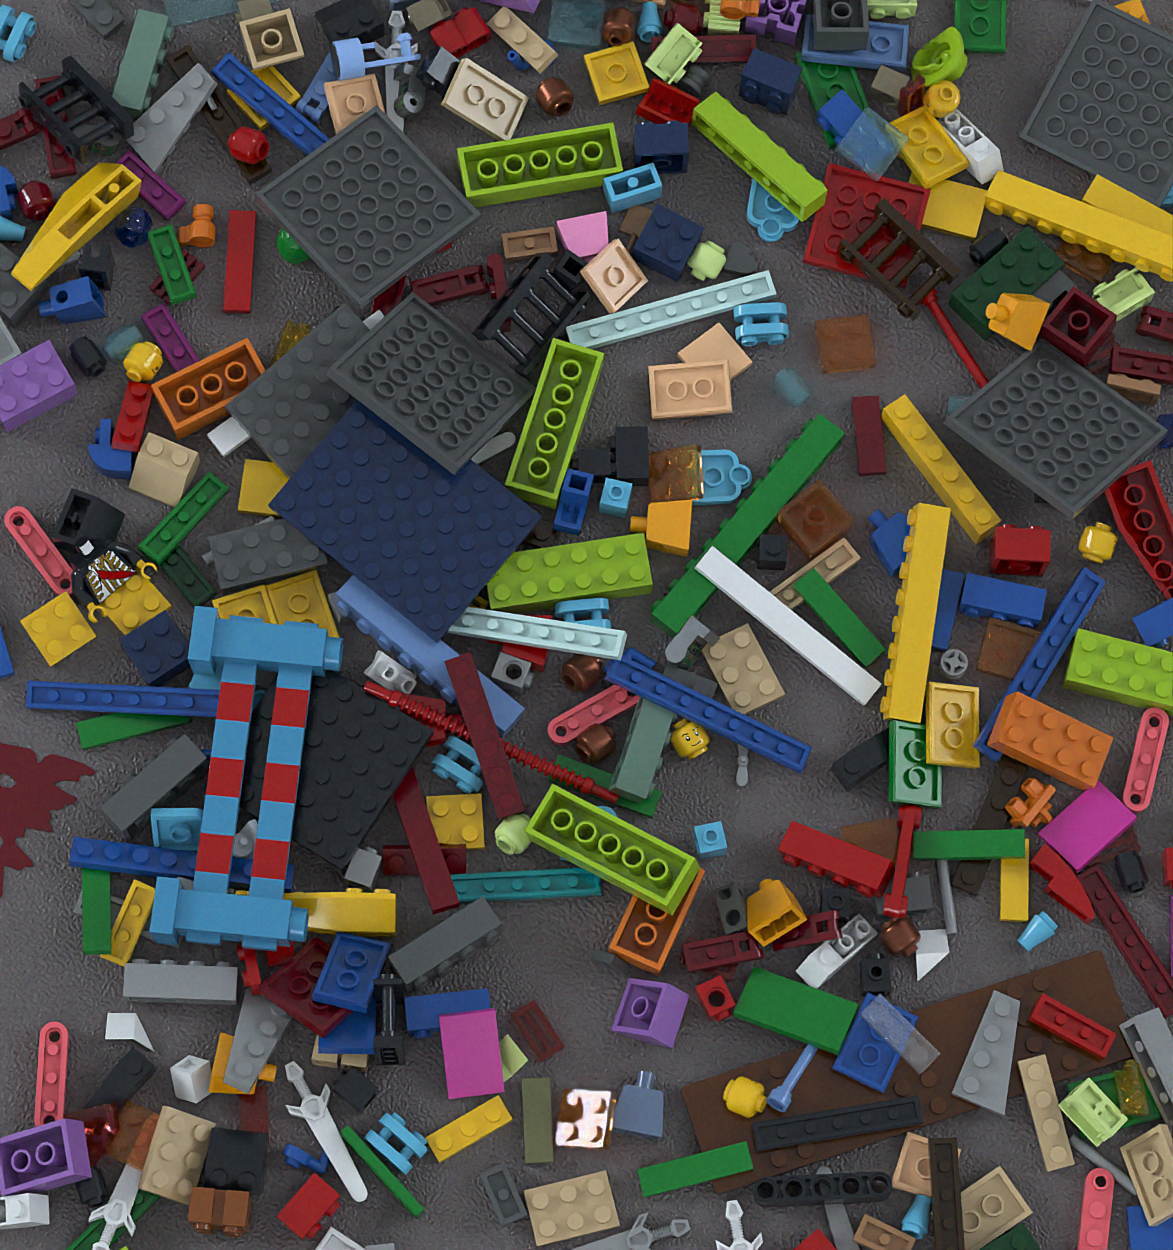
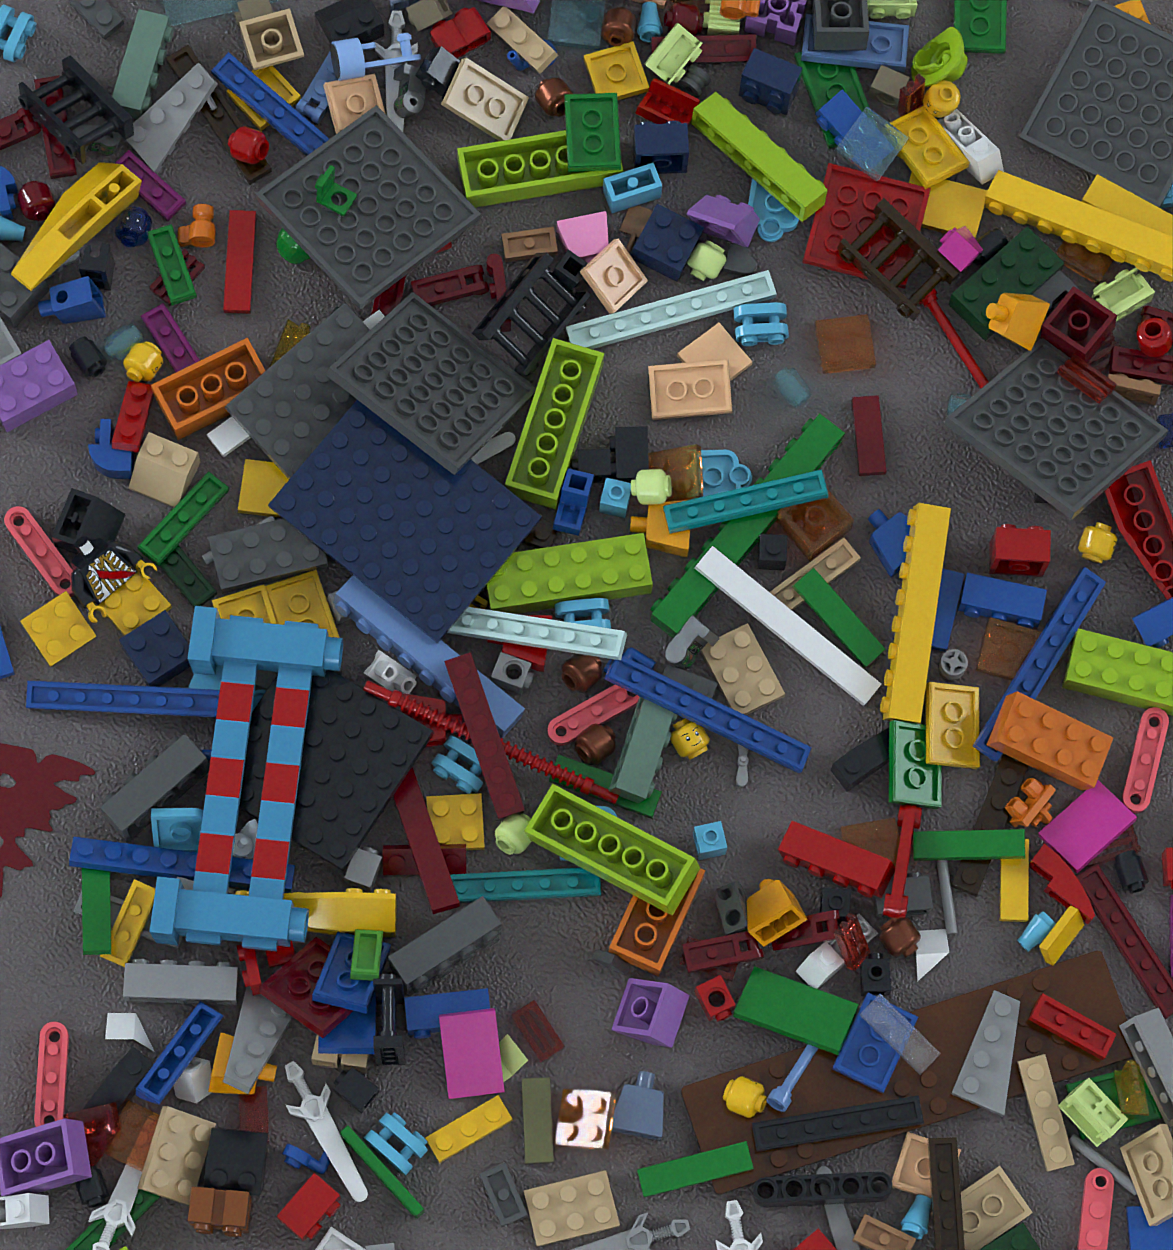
(124, 726): green tile -> none
(178, 1053): none -> blue slope
(327, 188): none -> green bracket
(366, 955): none -> bright green tile
(592, 132): none -> green tile
(651, 486): none -> yellowish green head
(725, 219): none -> medium lavender slope
(745, 501): none -> teal tile
(848, 945): none -> clear red tile
(940, 469): yellow brick -> none
(960, 247): none -> dark pink slope
(1061, 935): none -> yellow tile
(1088, 376): none -> clear red tile
(1154, 337): none -> red head

